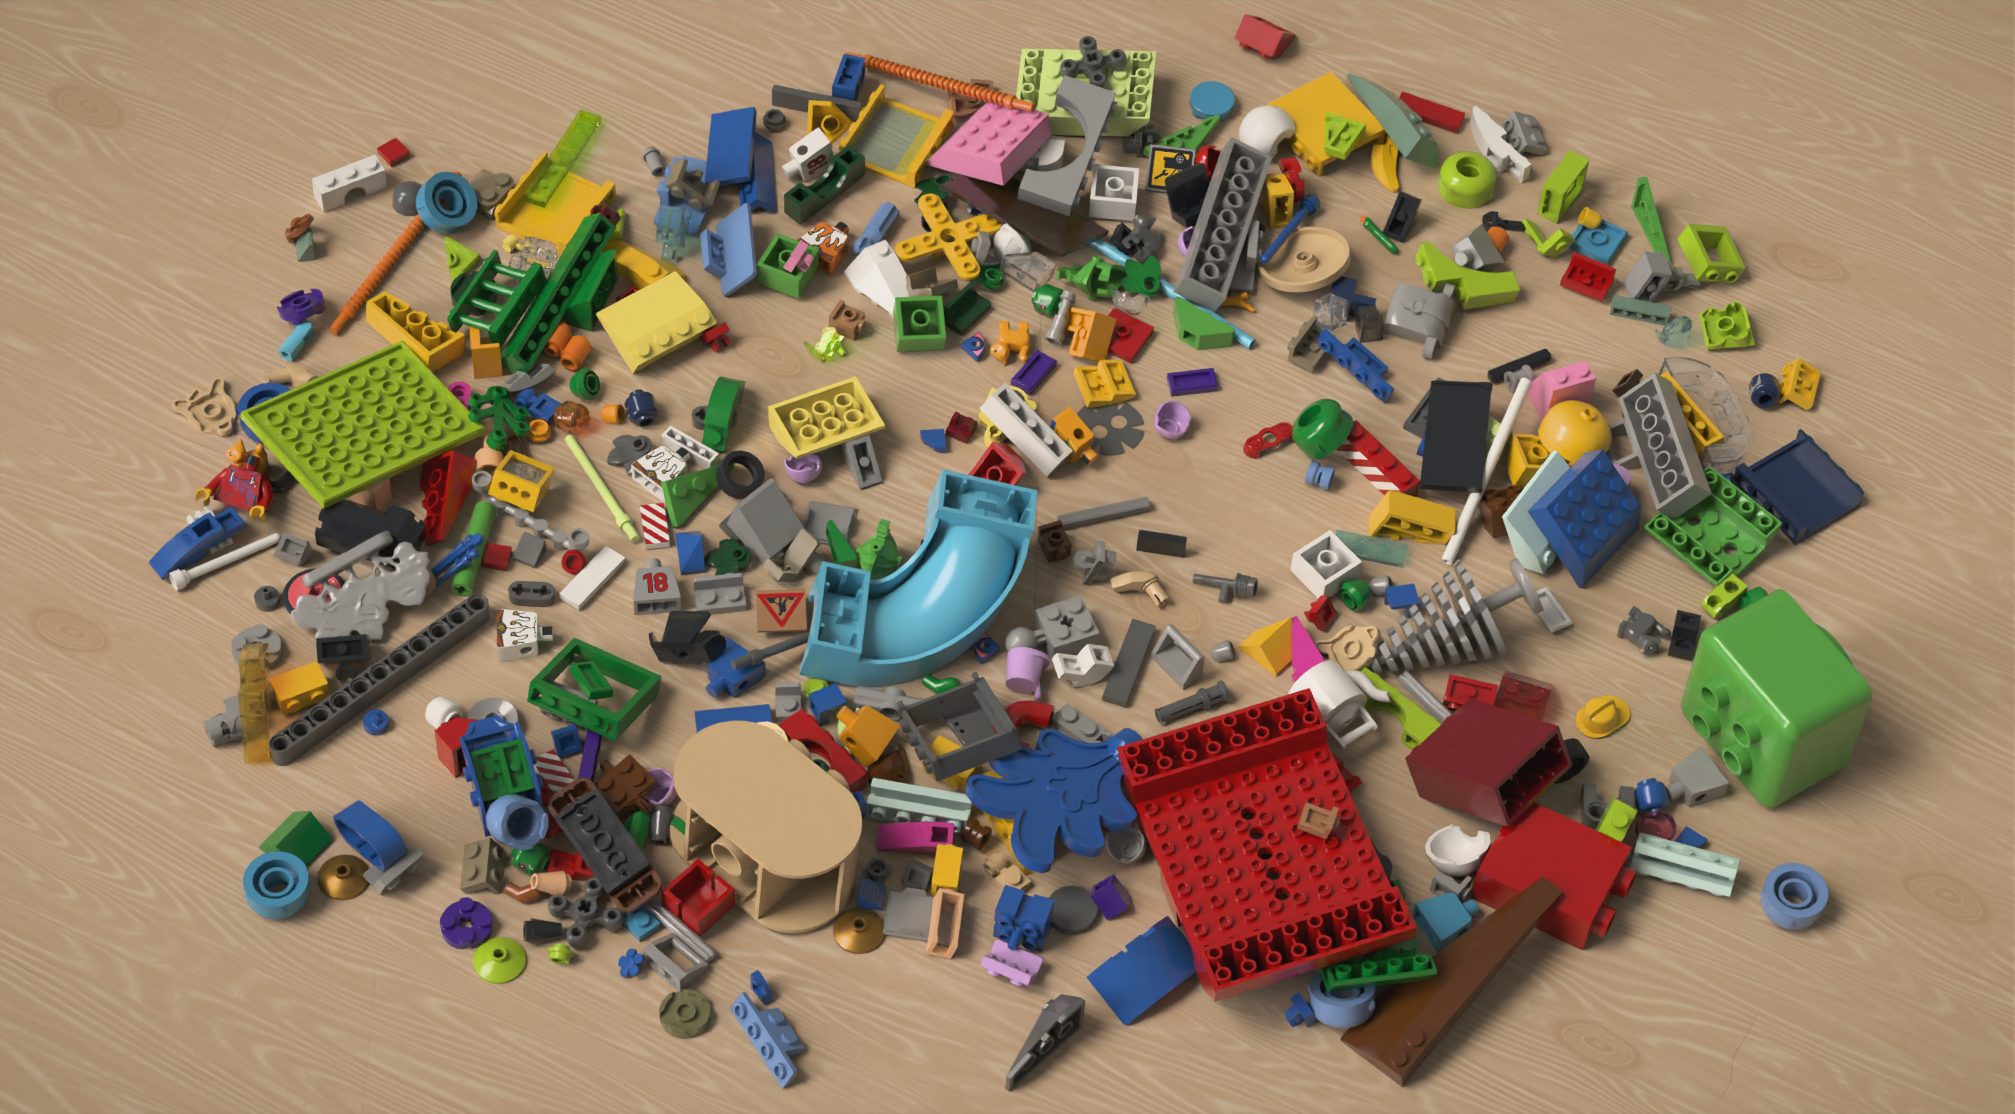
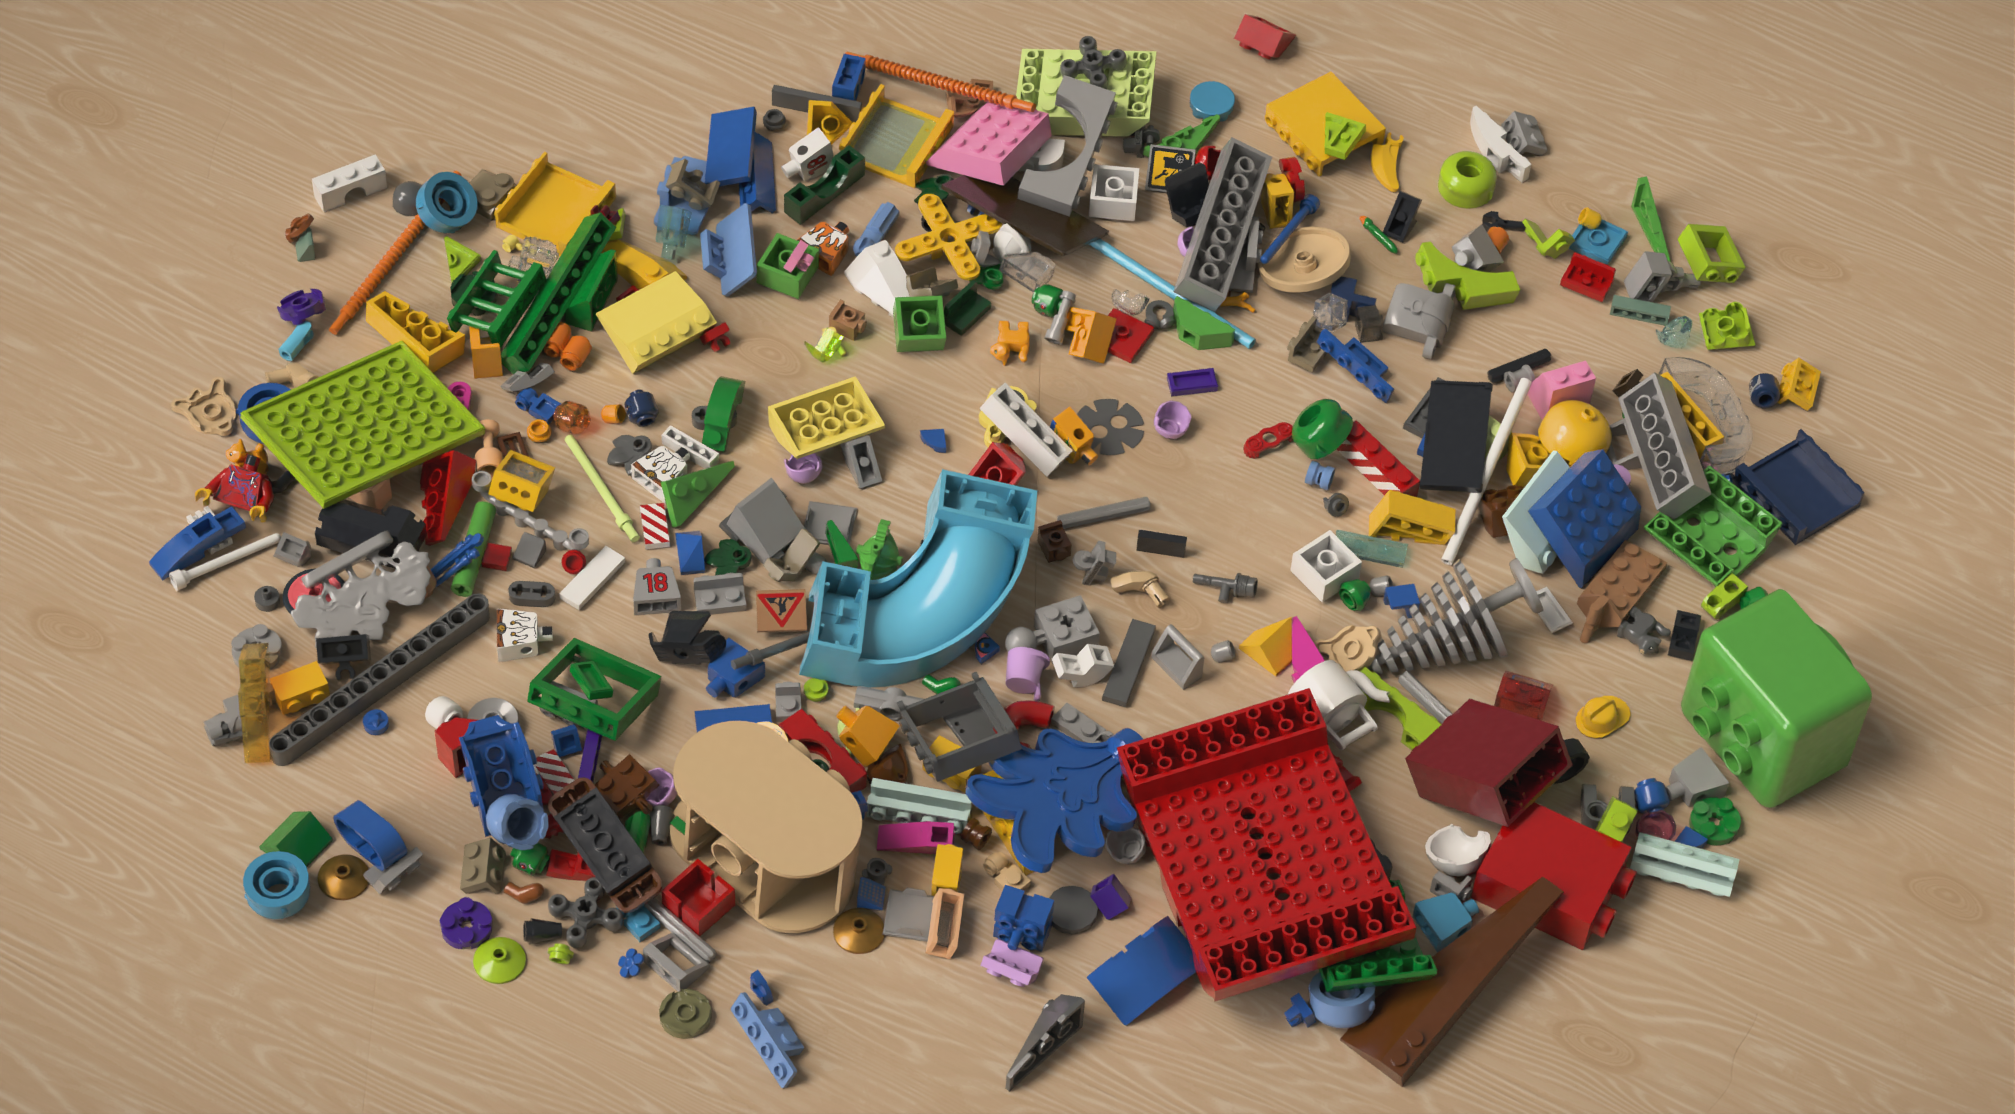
(393, 152): red tile -> none
(498, 397): green plant -> none
(502, 770): green slope -> none
(552, 882): light nougat cone -> none
(562, 158): clear neon green tile -> none
(585, 384): green cone -> none
(652, 157): light grey pin -> none
(749, 461): black tyre -> none
(824, 701): blue panel -> none
(917, 875): dark grey tile -> none
(961, 427): dark red tile -> none
(974, 346): blue tile -> none
(1033, 372): dark purple tile -> none
(1095, 277): bright green helmet -> none
(1104, 383): yellow slope -> none
(1120, 232): black plate -> none
(1141, 274): green plate -> none
(1142, 238): dark grey animal -> none
(1151, 318): none -> dark grey piece
(1202, 699): dark grey pin -> none
(1265, 128): white cylinder -> none
(1318, 820): medium nougat bracket -> none
(1321, 613): red tile -> none
(1336, 504): none -> dark grey plate
(1399, 122): sand green wedge -> none
(1434, 113): red tile -> none
(1461, 689): red bracket -> none
(1563, 186): lime window -> none
(1618, 588): none -> medium nougat hinge
(1720, 809): none -> green plate
(1800, 882): medium blue piece -> none

